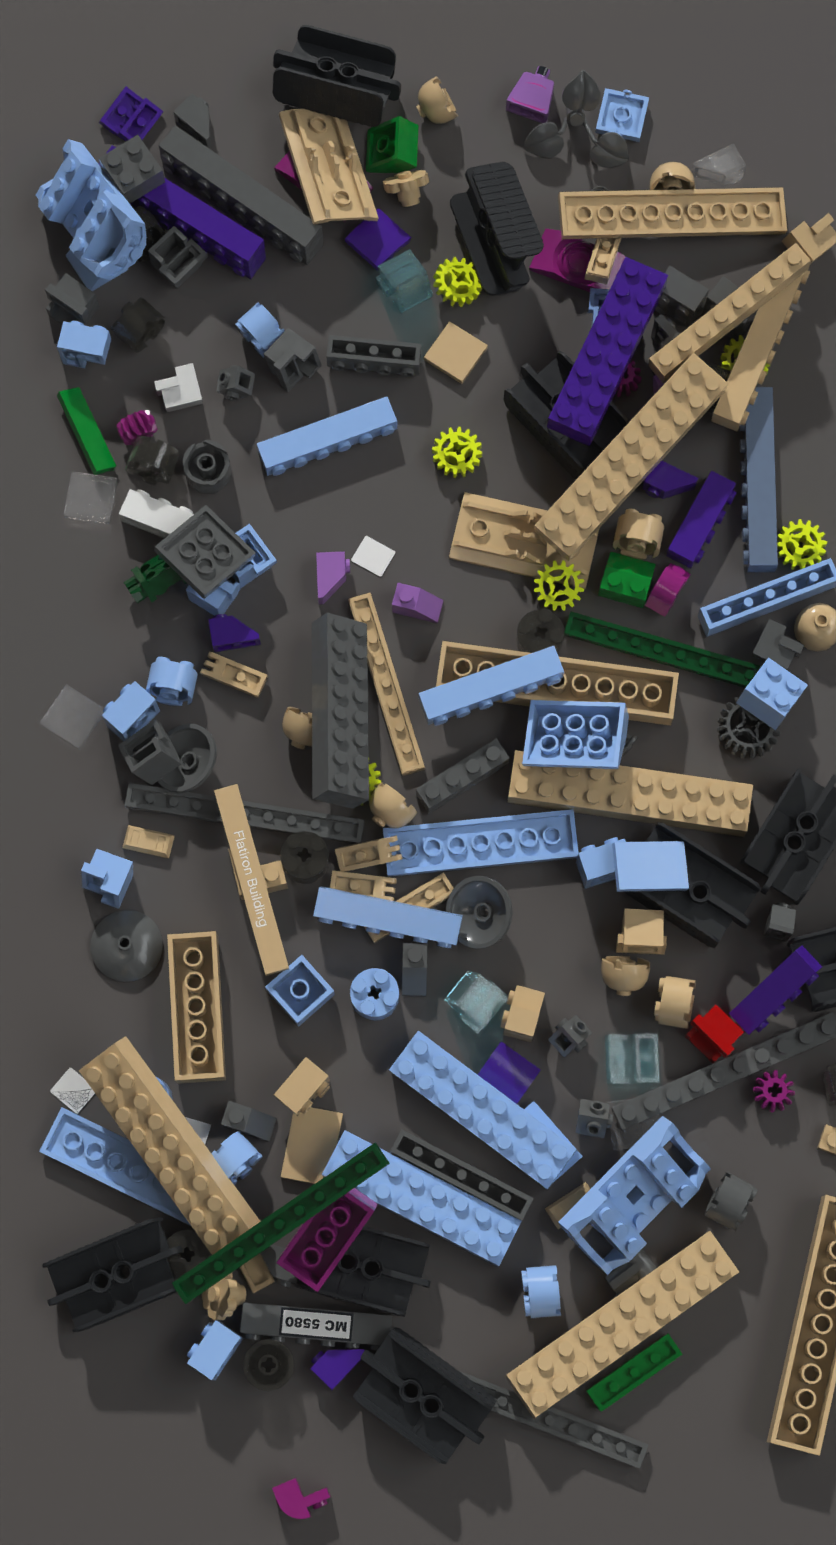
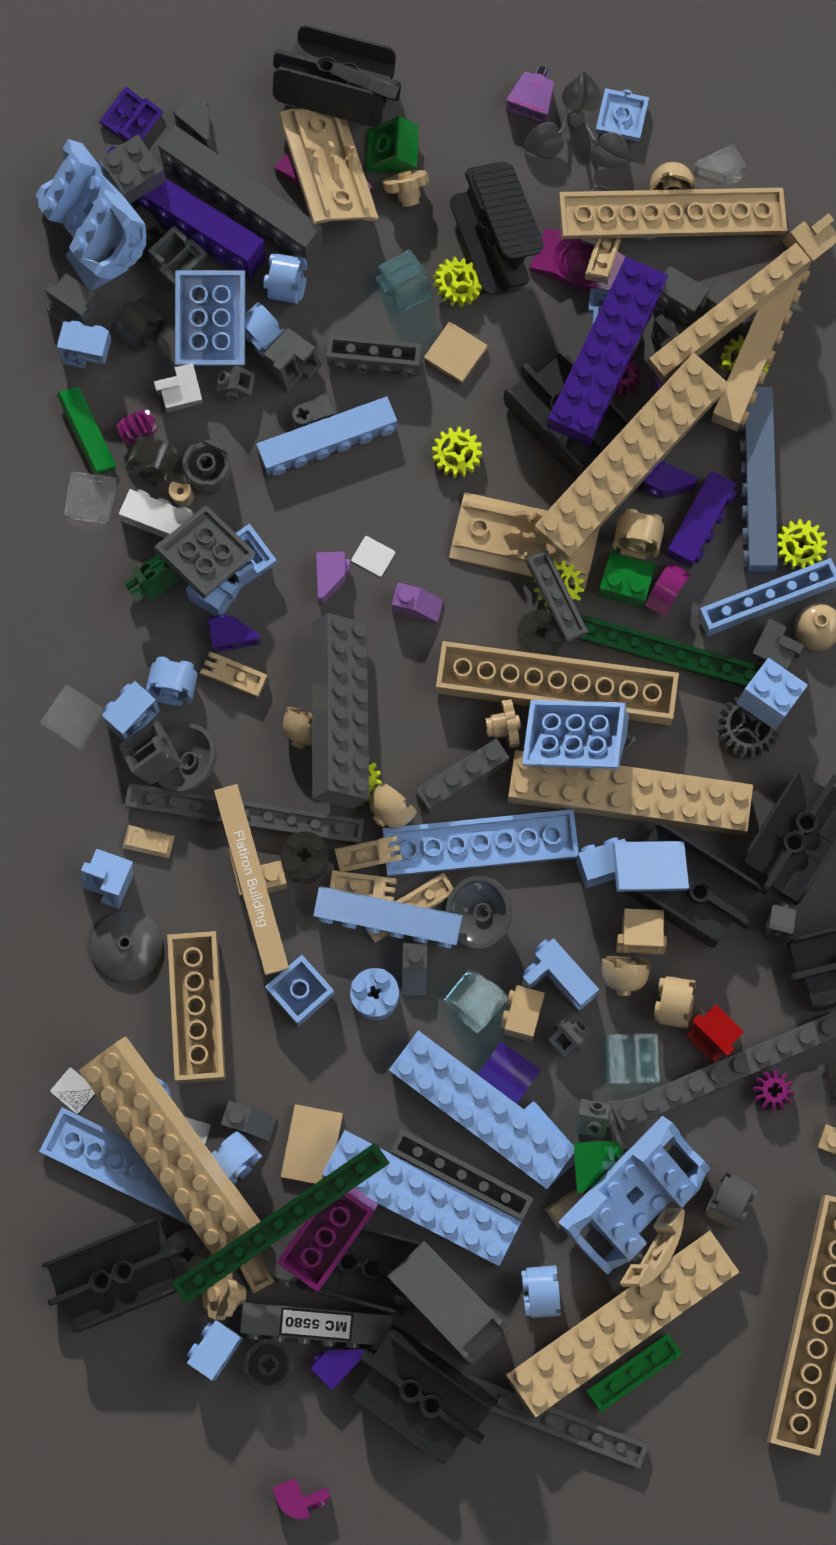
(181, 494): none -> tan piece
(209, 317): none -> light blue slope
(286, 278): none -> light blue brick
(303, 1085): tan brick -> none
(313, 411): none -> dark grey piece
(374, 84): none -> dark grey piece
(377, 239): dark purple slope -> none
(387, 687): tan tile -> none
(435, 102): tan cylinder -> none
(448, 1304): none -> dark grey brick
(491, 685): light blue brick -> none
(505, 724): none -> tan plant
(556, 596): none -> dark grey tile
(562, 971): none -> light blue brick
(594, 1161): none -> green slope
(669, 1230): none -> tan slope
(778, 987): dark purple brick -> none

